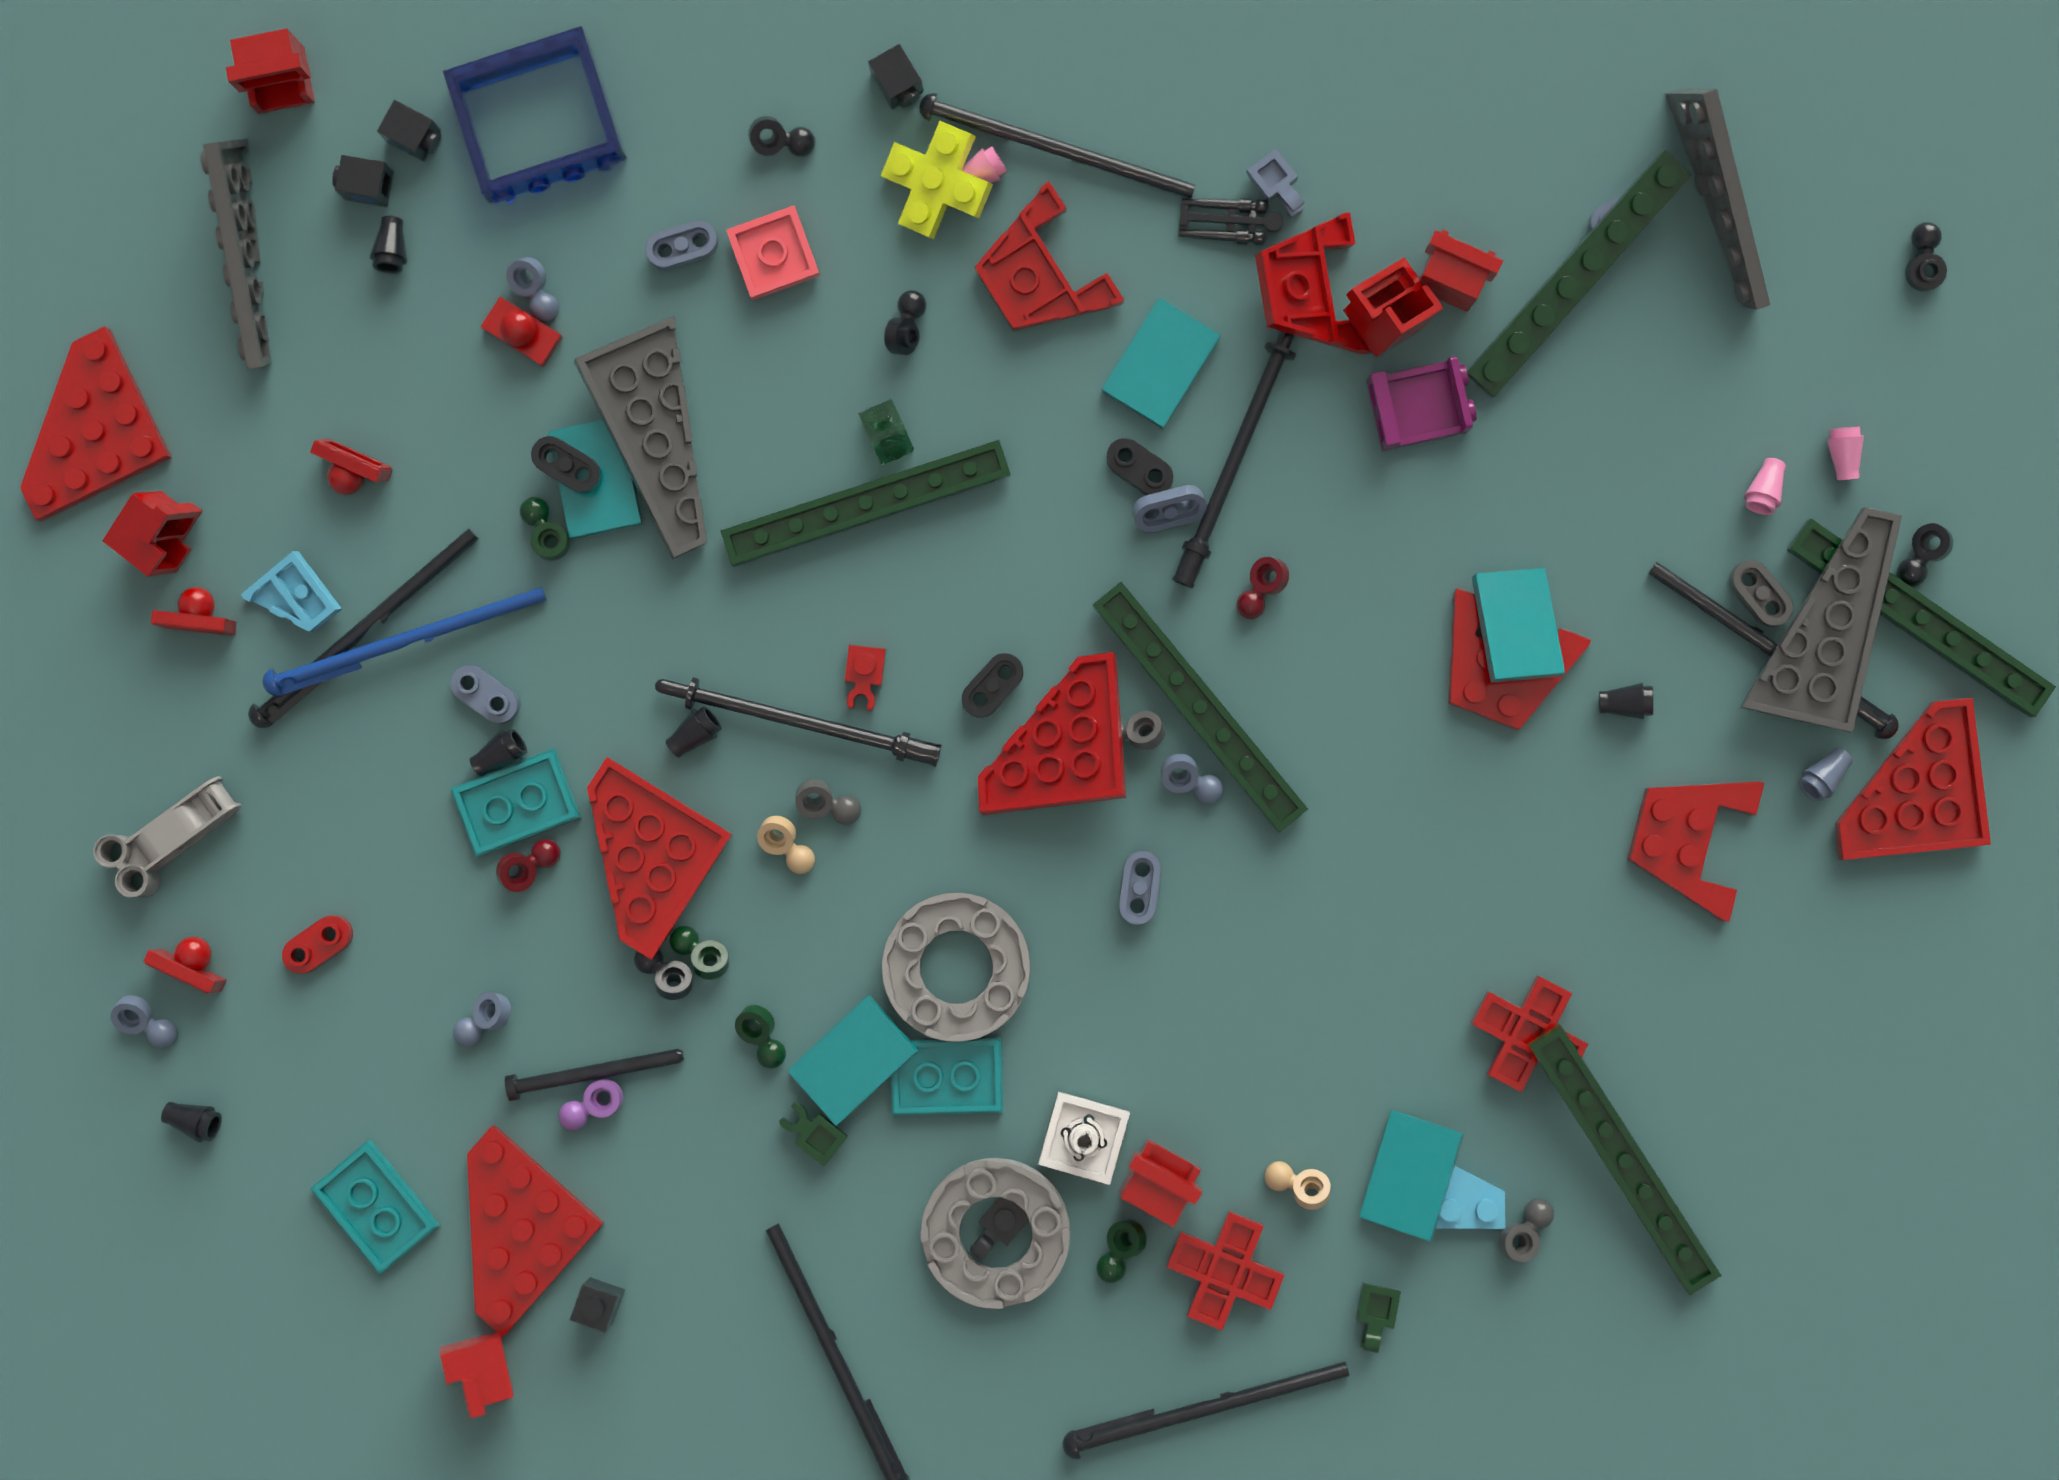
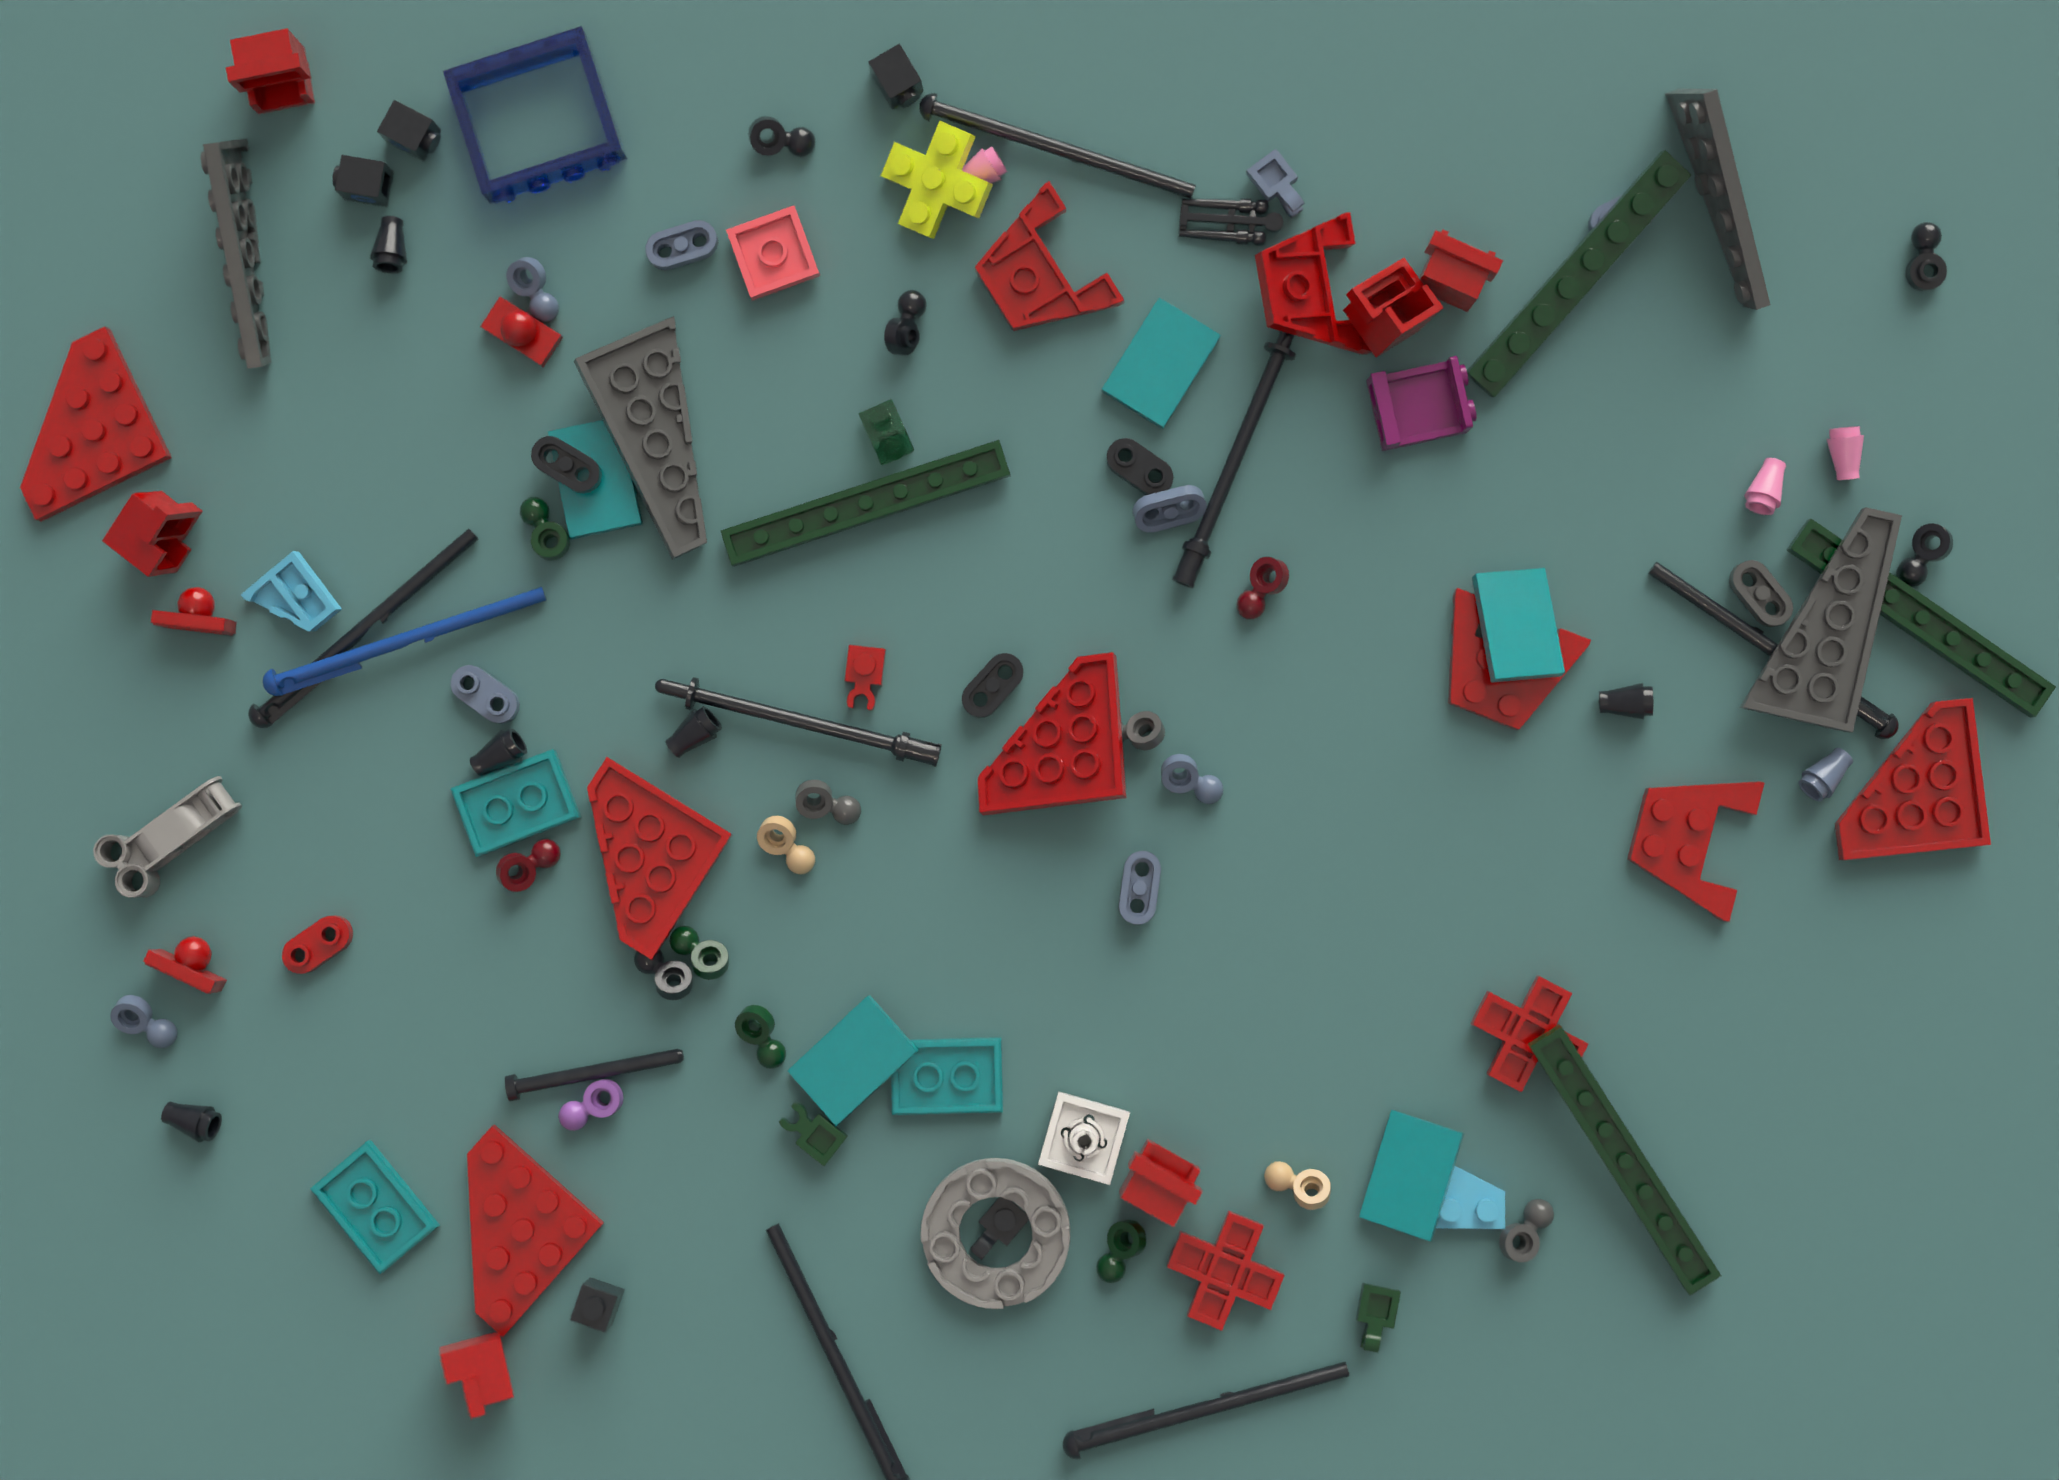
(349, 466): red tile -> none
(490, 1012): sand blue plate -> none
(903, 960): light grey plate -> none
(1200, 707): dark green plate -> none

